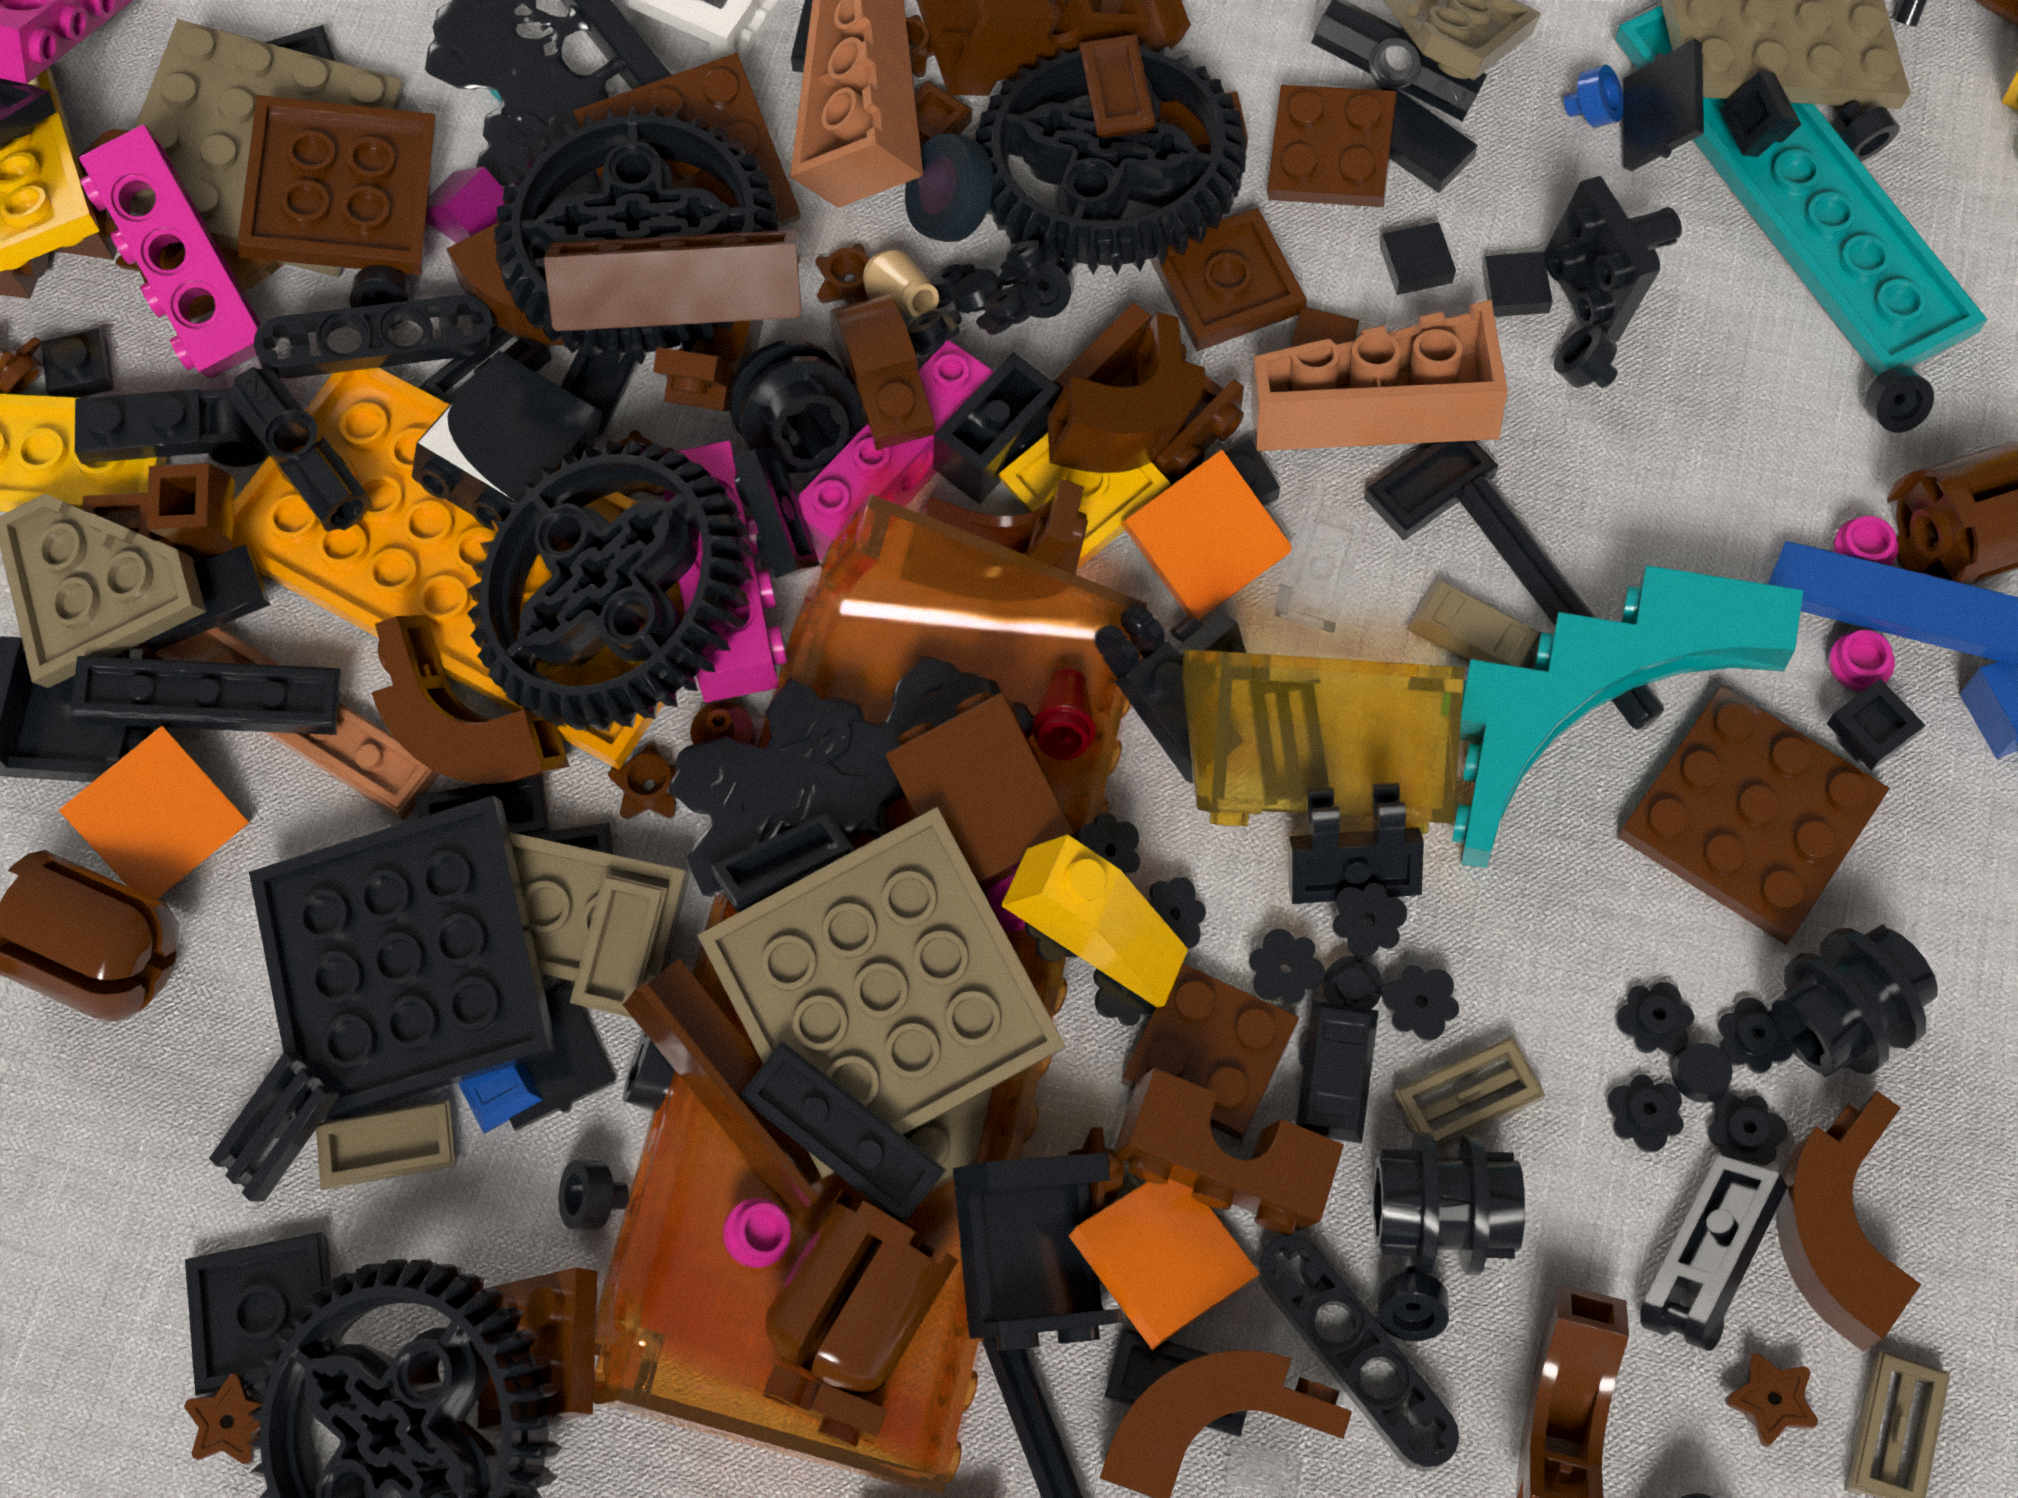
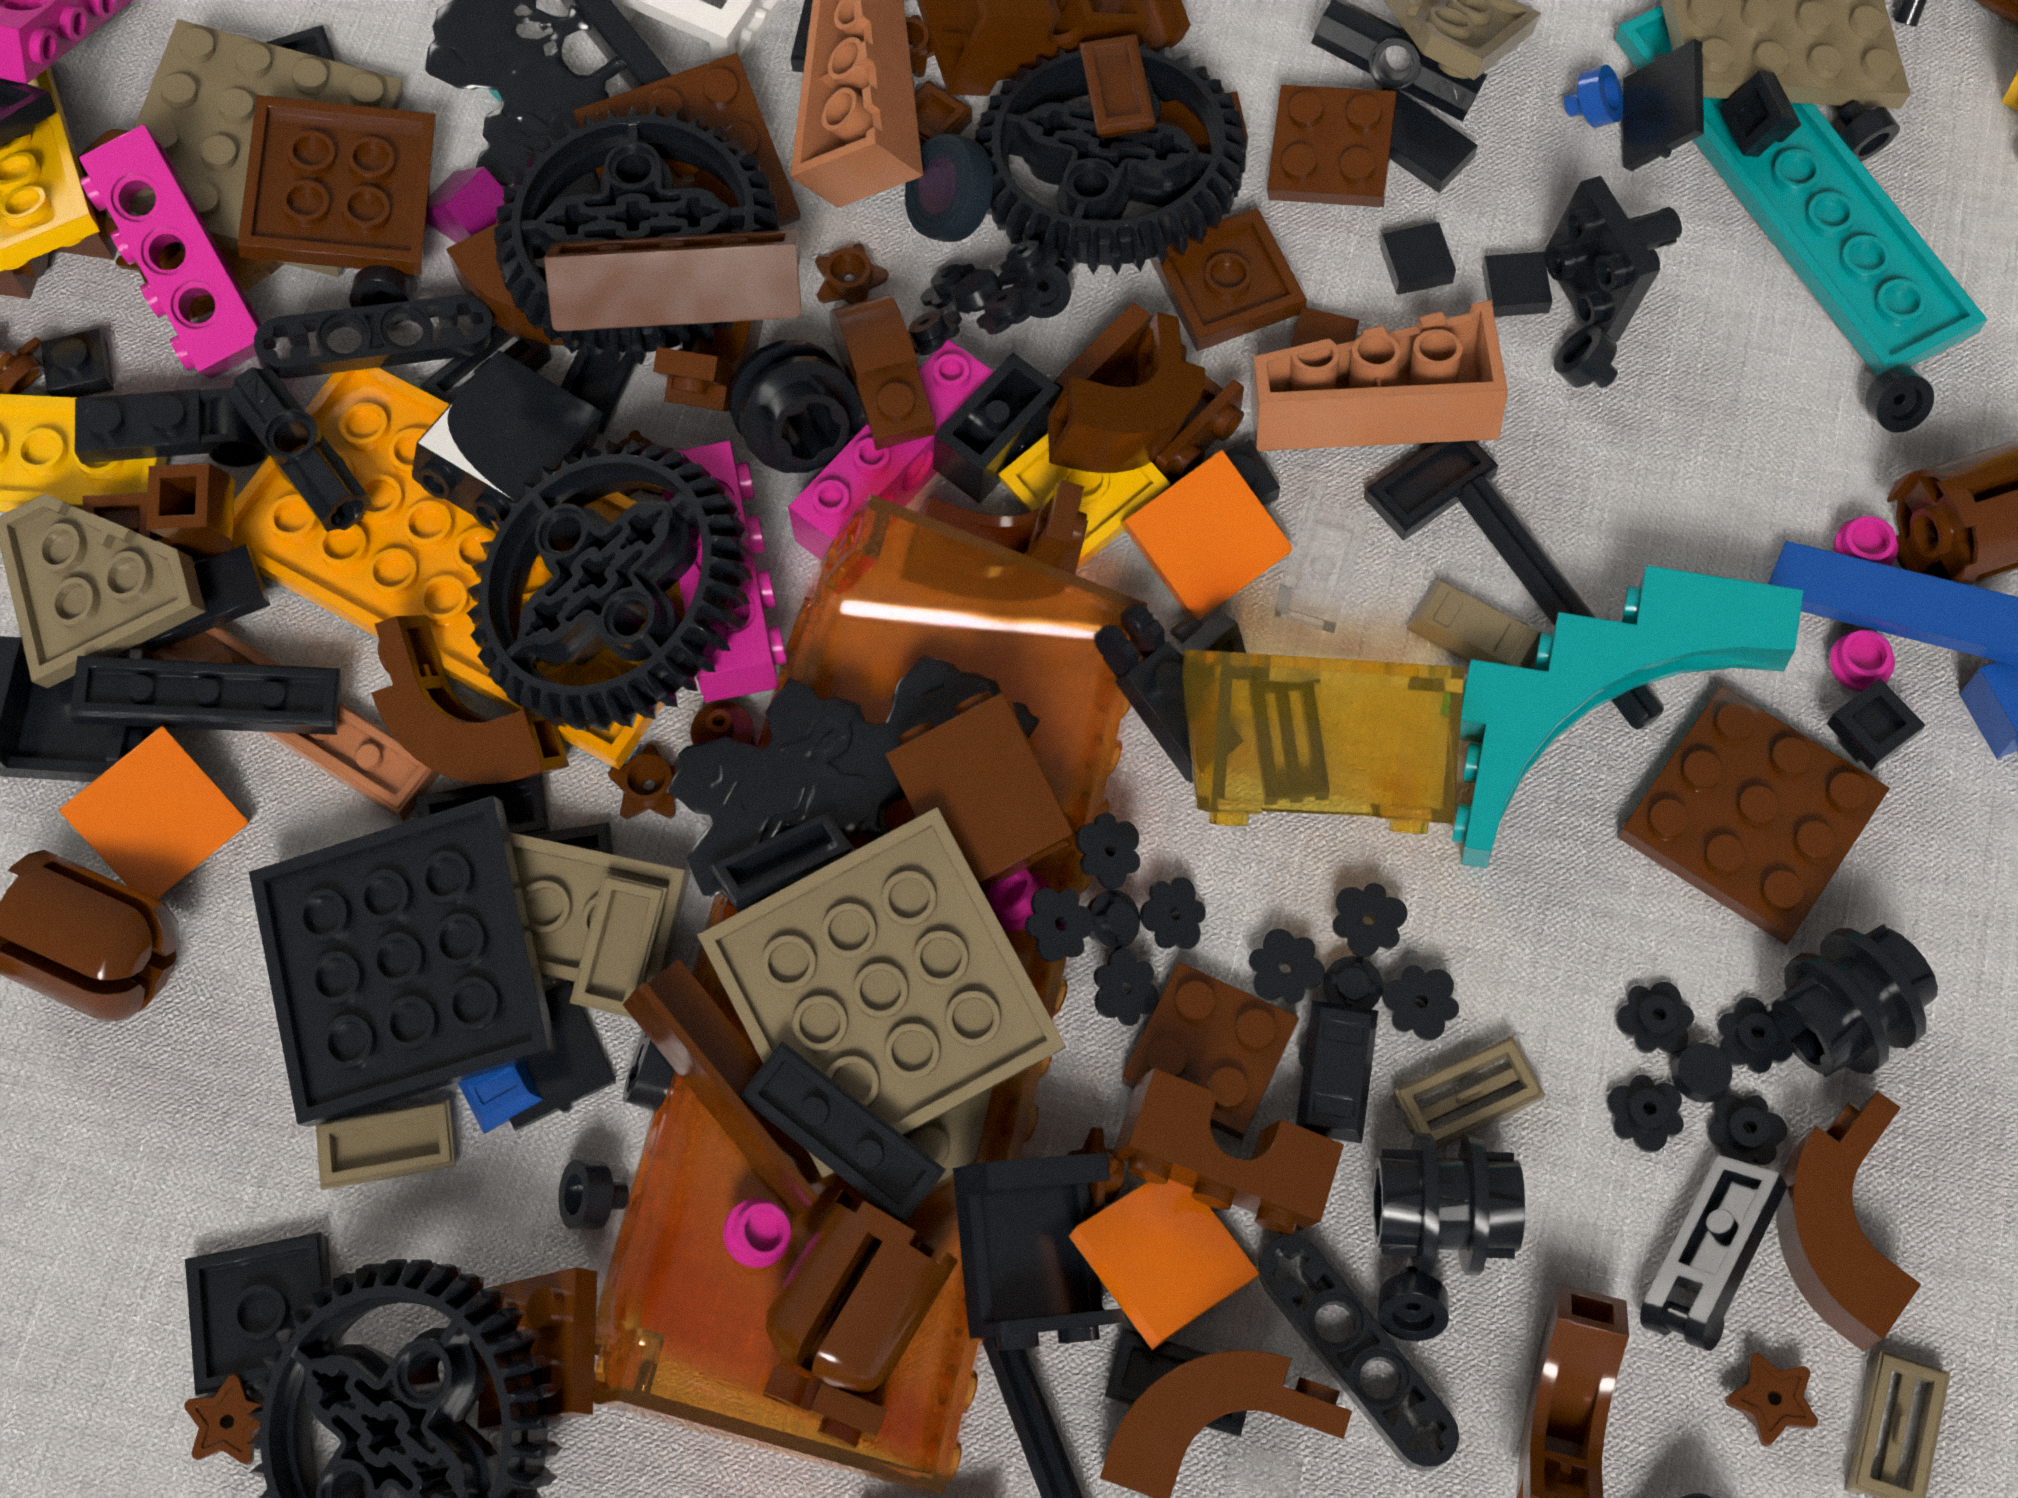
(267, 1118): black tile -> none
(768, 492): black plate -> none
(898, 275): tan cone -> none
(1065, 717): dark red cone -> none
(1096, 916): yellow slope -> none
(1332, 860): black plate -> none

